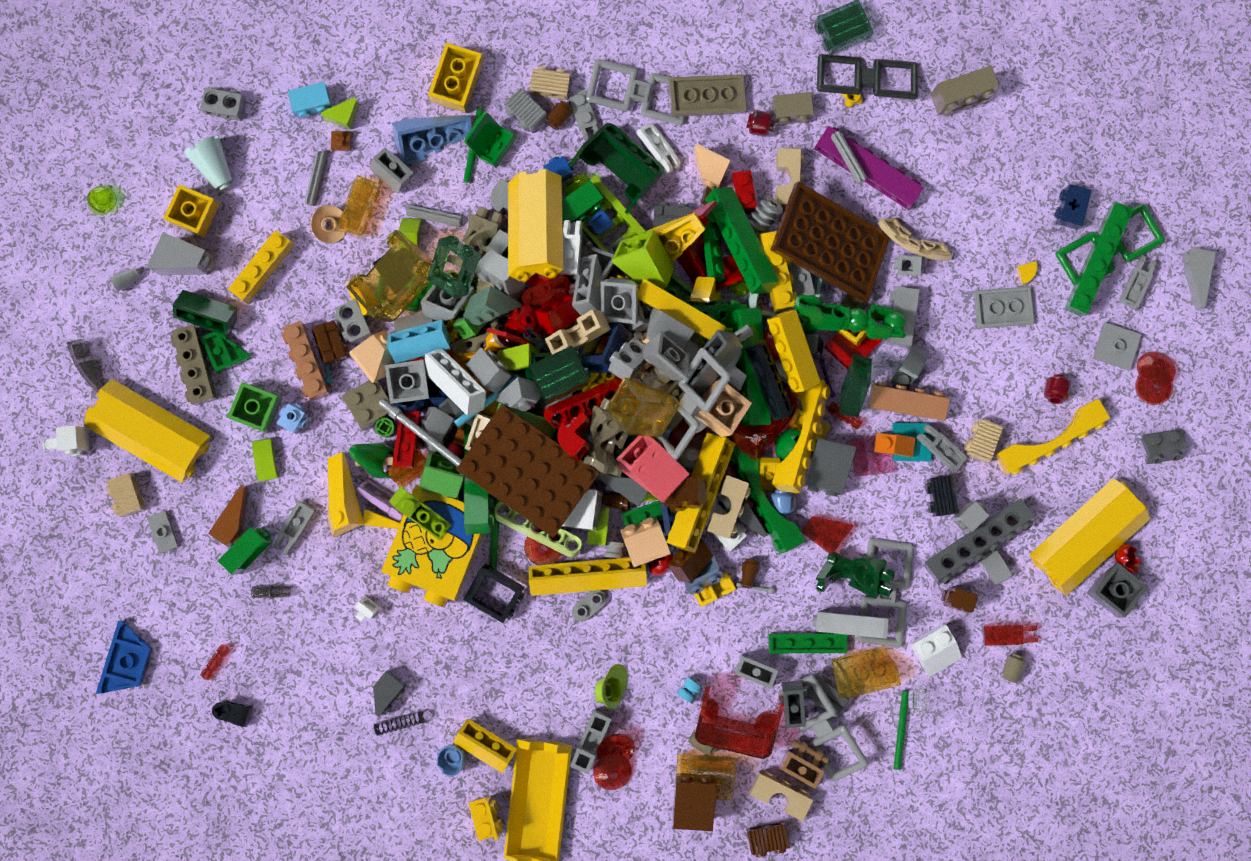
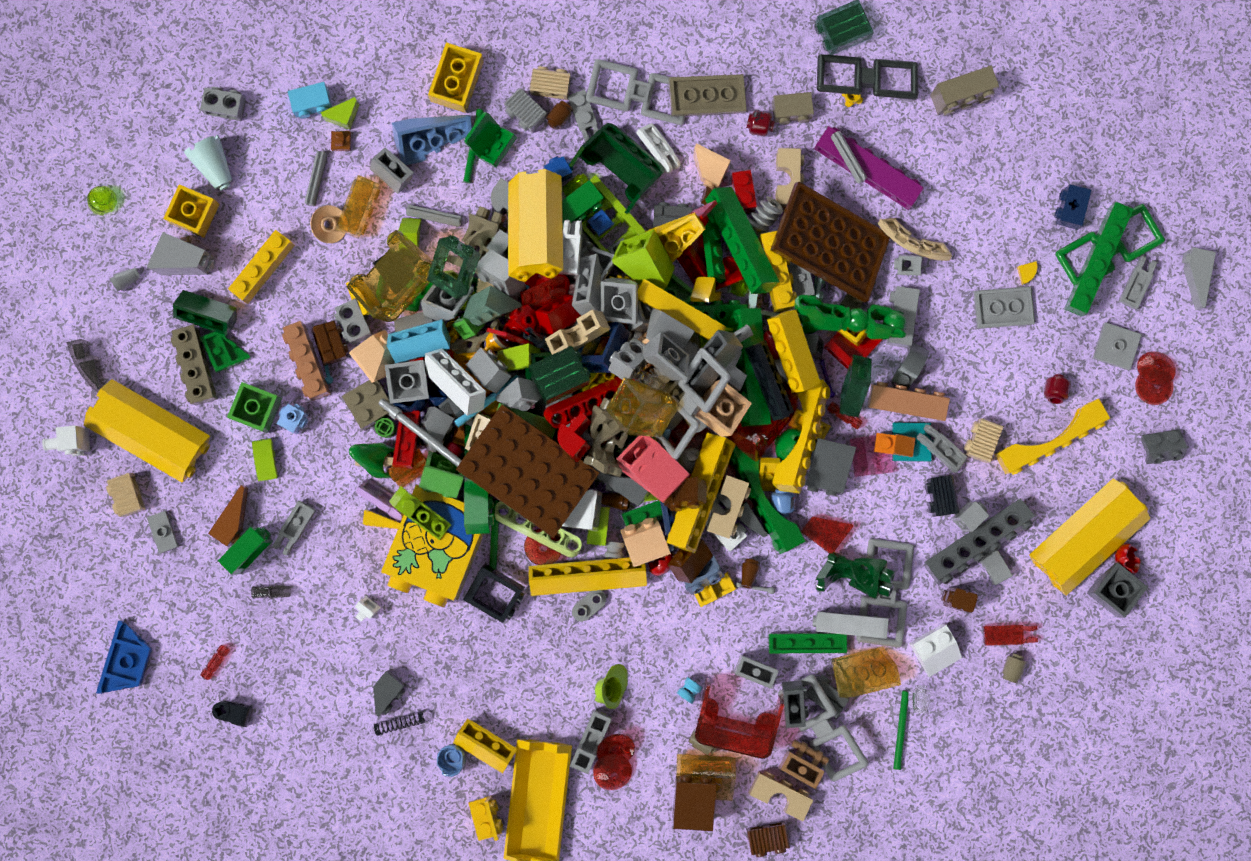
(342, 500): yellow wedge -> none

